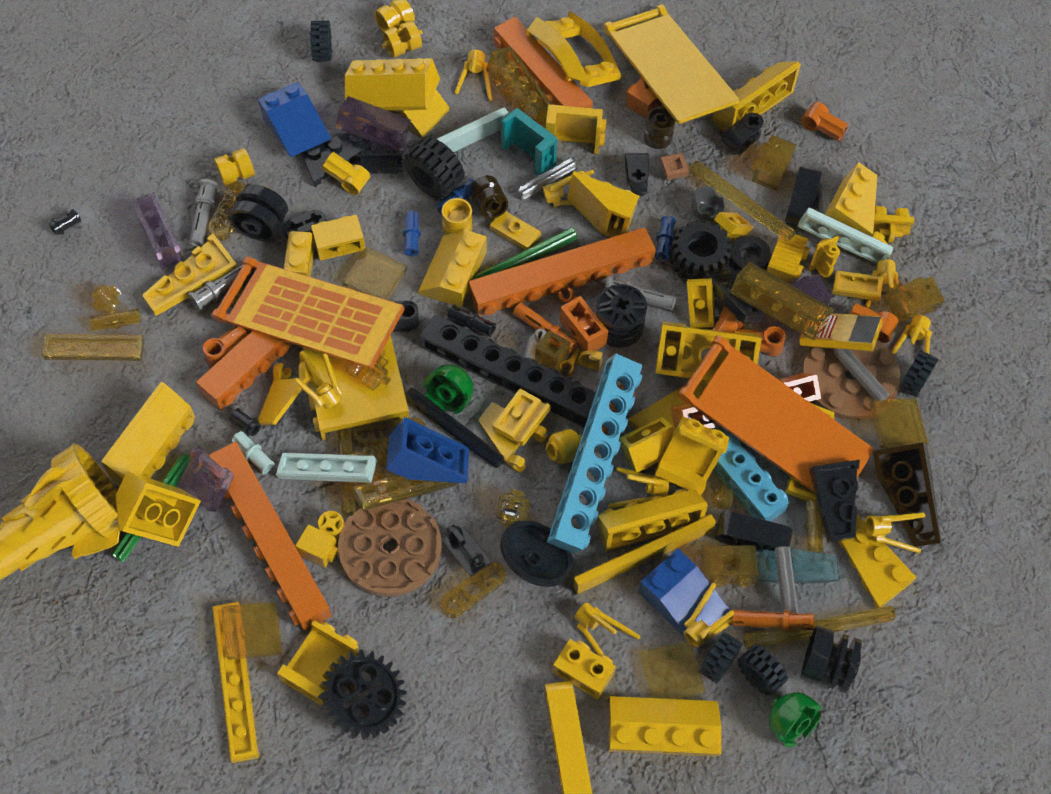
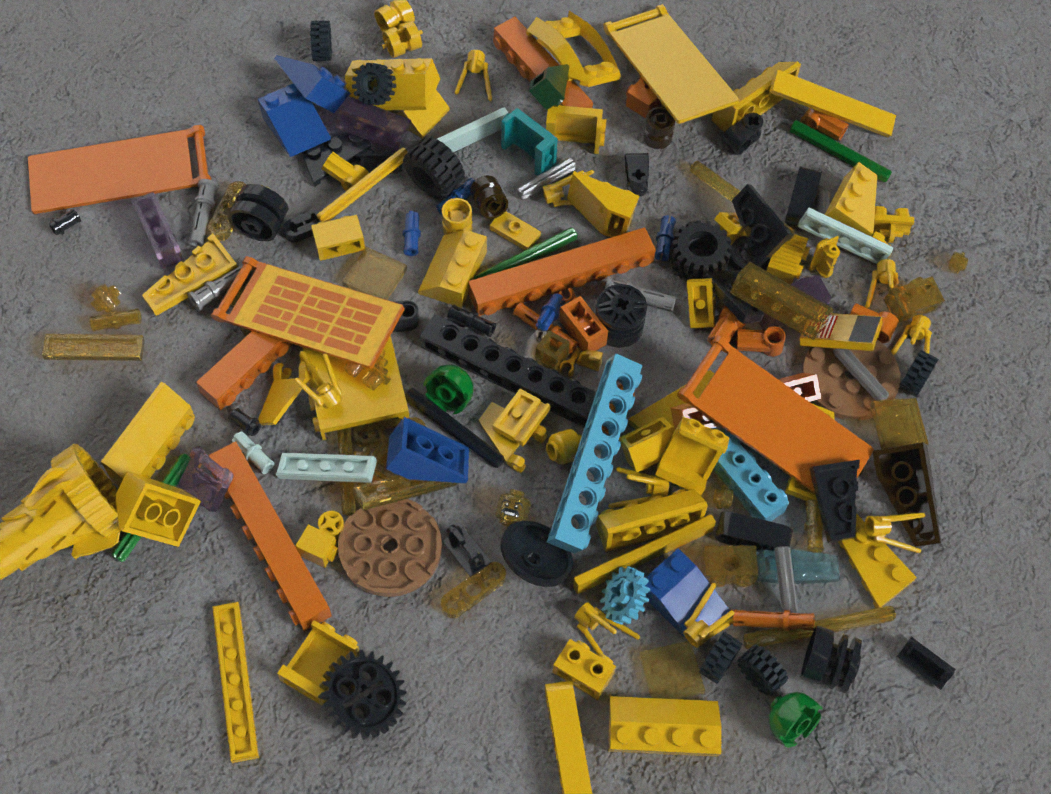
(115, 170): none -> orange flag
(222, 345): orange piece -> none
(234, 167): yellow wheel -> none
(251, 630): clear yellow tile -> none
(300, 253): yellow brick -> none
(315, 83): none -> blue slope
(362, 186): none -> yellow axle
(378, 94): none -> black bush
(518, 84): clear yellow brick -> none
(550, 86): none -> dark green slope
(550, 312): none -> blue axle
(625, 595): none -> medium azure gear
(674, 166): nougat plate -> none
(682, 348): yellow plate -> none
(707, 204): dark grey hair -> none
(761, 224): none -> black wing
(773, 163): clear yellow brick -> none
(832, 103): none -> yellow tile
(838, 149): none -> green axle
(857, 285): yellow plate -> none
(926, 663): none -> black hinge
(958, 262): none -> clear yellow plate

